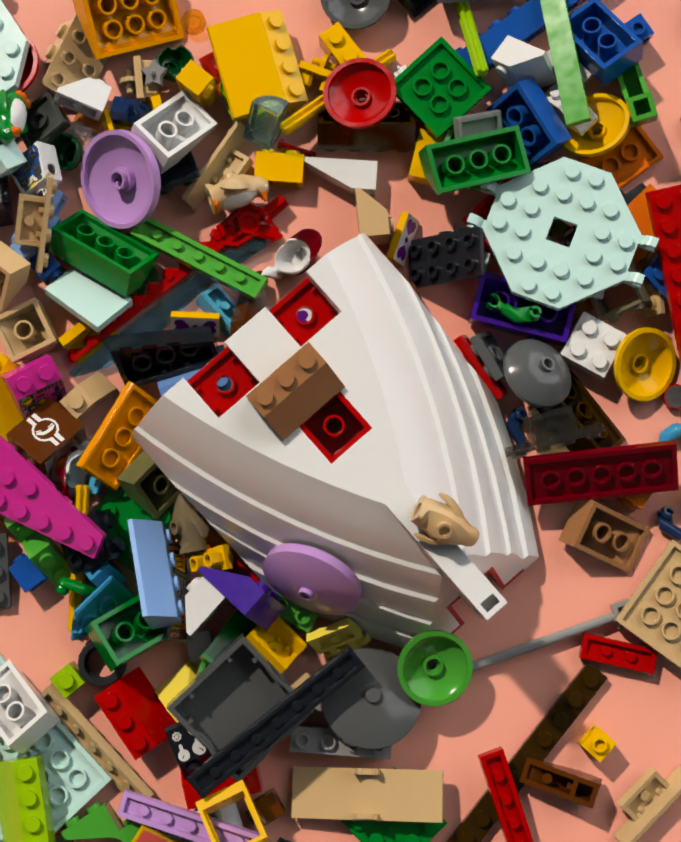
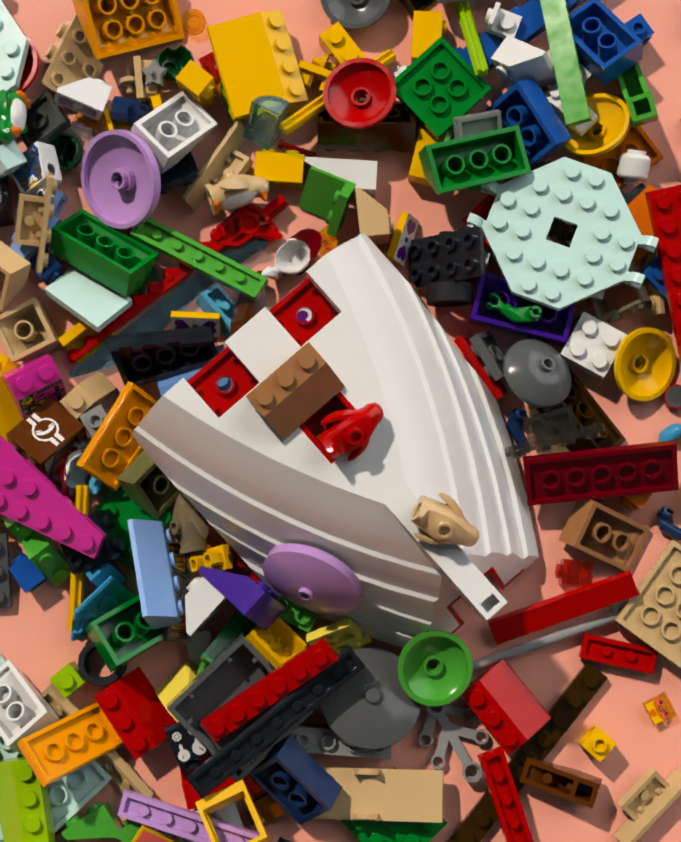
(66, 584): green arm -> none
(69, 744): none -> light orange tile
(94, 418): none -> light grey brick
(269, 689): none -> red plate
(296, 781): none -> dark blue slope
(327, 197): none -> bright green bracket
(328, 242): none -> clear yellow tile
(350, 430): none -> red animal
(425, 31): none -> yellow brick
(449, 294): none -> black tyre
(450, 734): none -> light grey plant
(502, 22): none -> white bracket
(505, 706): none -> red slope
(563, 607): none -> red tile
(574, 572): none -> clear red brick
(633, 166): none -> white head
(659, 709): none -> clear yellow tile

